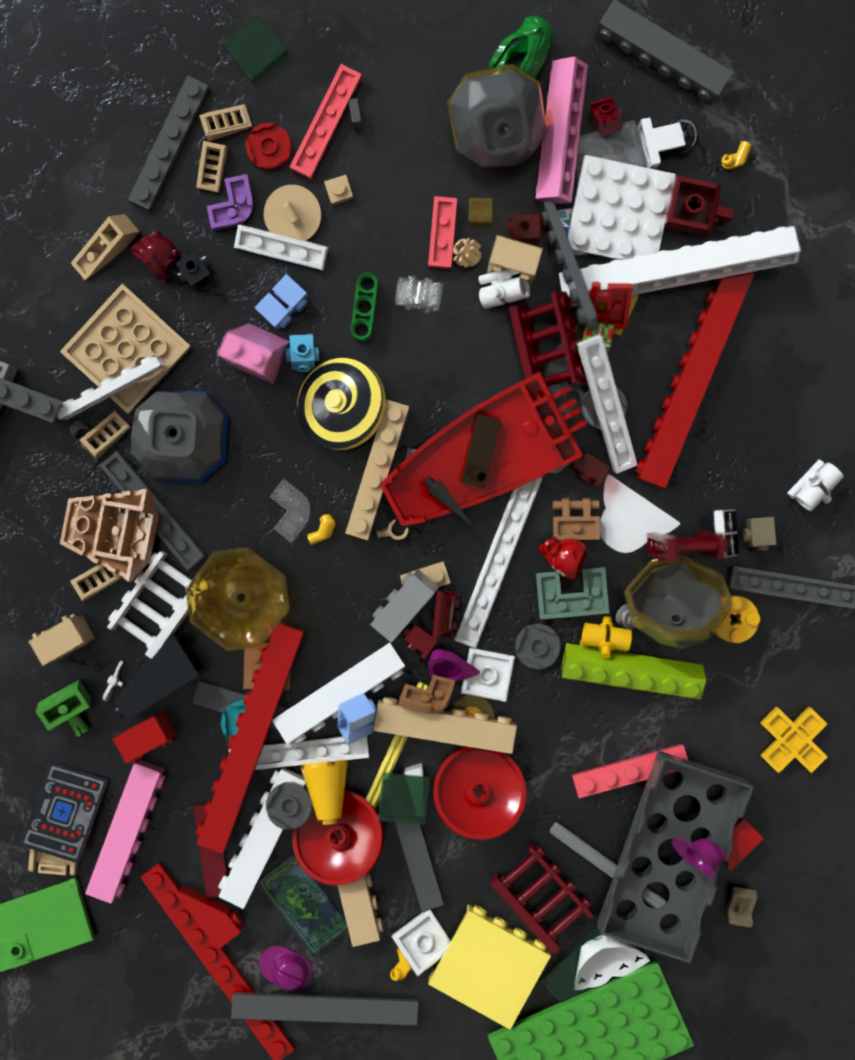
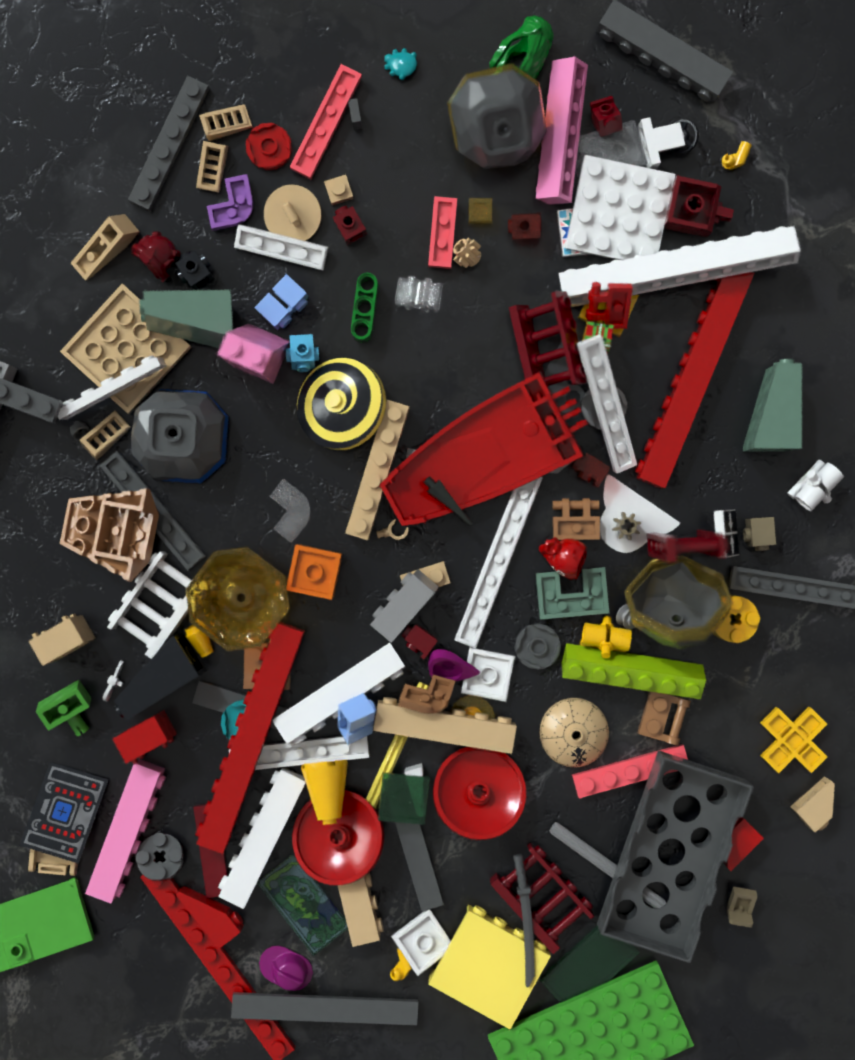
(101, 586): tan slope -> none
(146, 857): none -> dark grey plate
(189, 315): none -> sand green slope
(199, 641): none -> yellow cone
(254, 48): clear green tile -> none
(289, 805): dark grey tile -> none
(314, 571): none -> orange container
(325, 530): yellow arm -> none
(349, 232): none -> dark red brick
(401, 63): none -> teal piece
(443, 618): dark red slope -> none
(480, 450): dark brown piece -> none
(503, 288): white pin -> none
(516, 257): tan container -> none
(523, 890): none -> dark grey sword
(571, 272): dark grey plate -> none
(572, 716): none -> tan dish
(605, 957): white piece -> none
(631, 530): none -> dark tan gear
(656, 715): none -> medium nougat plate
(701, 854): magenta piece -> none
(778, 410): none -> sand green slope
(816, 805): none -> tan slope

